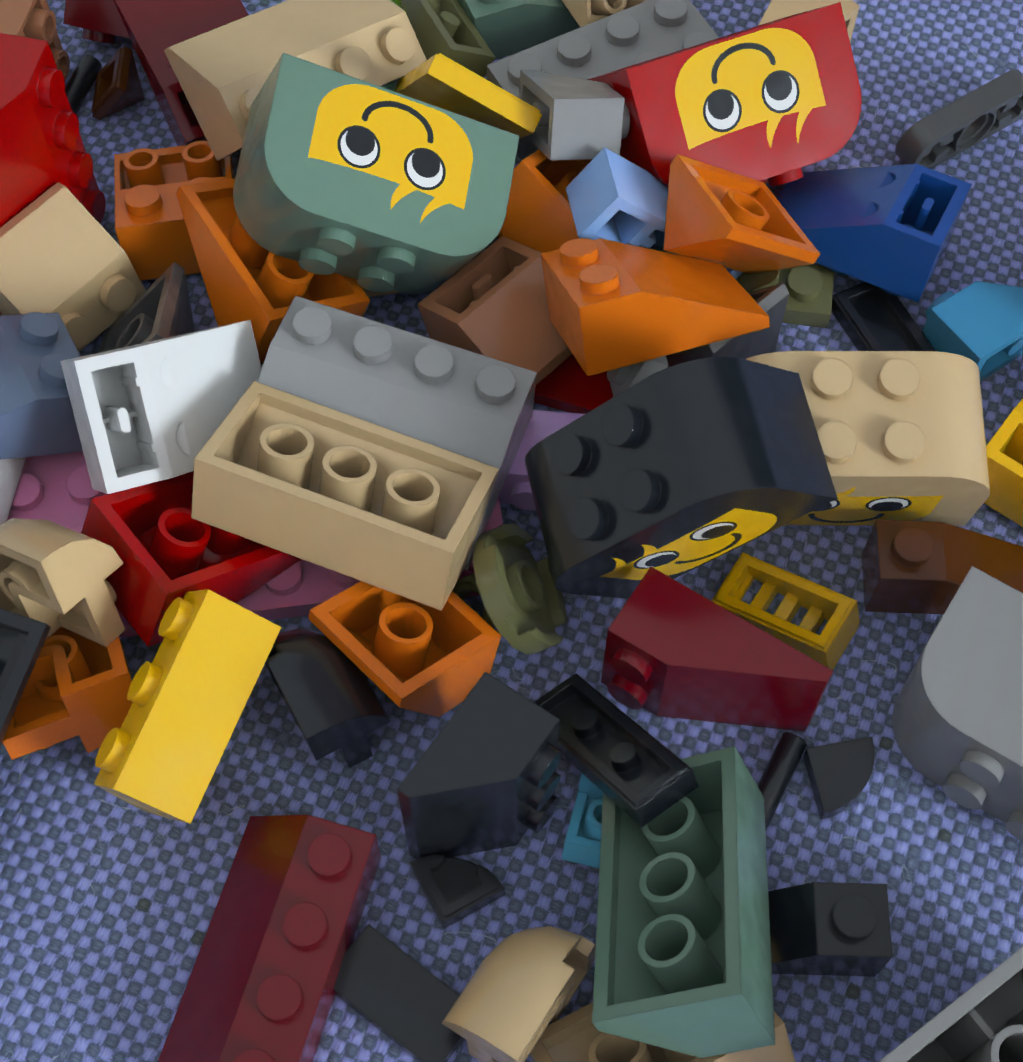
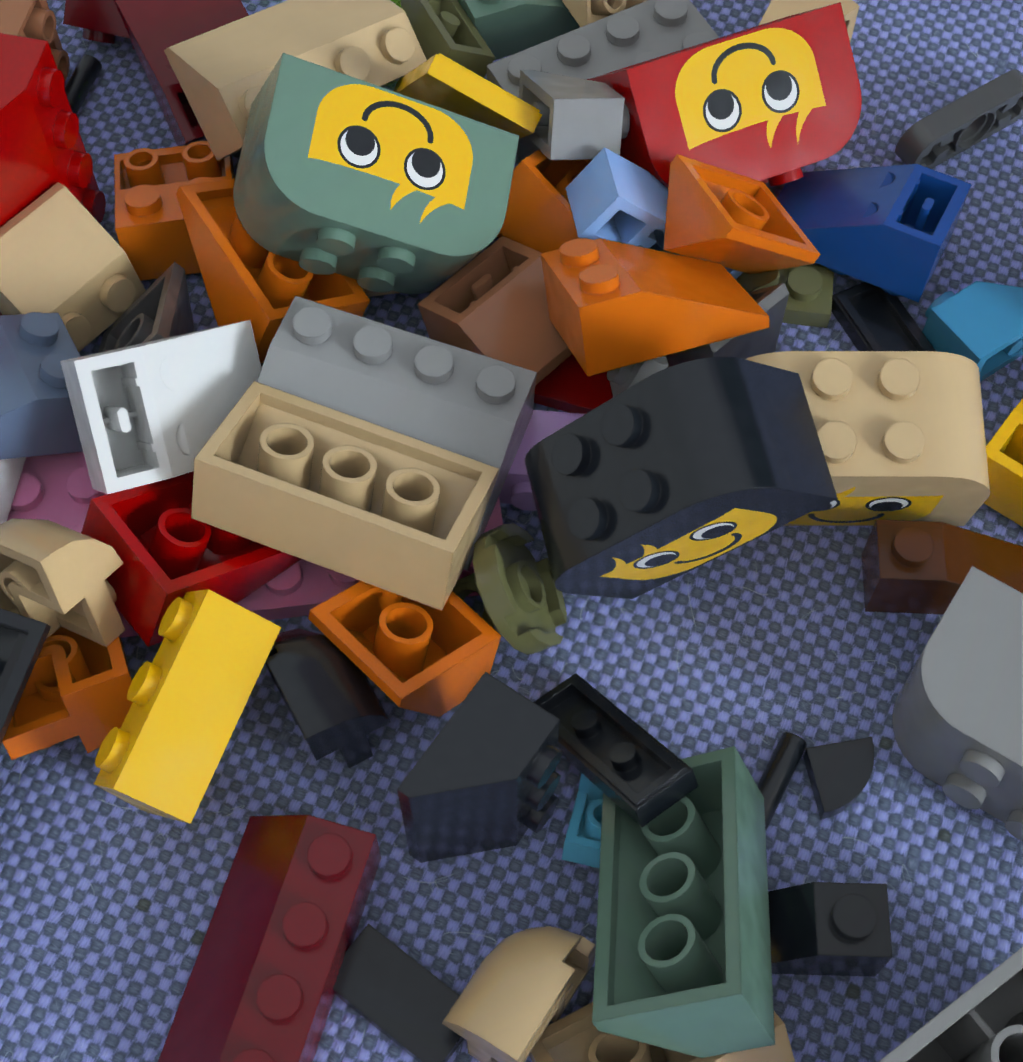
(117, 85): reddish brown slope -> none
(455, 886): black tile -> none
(705, 663): dark red slope -> none
(820, 601): yellow slope -> none

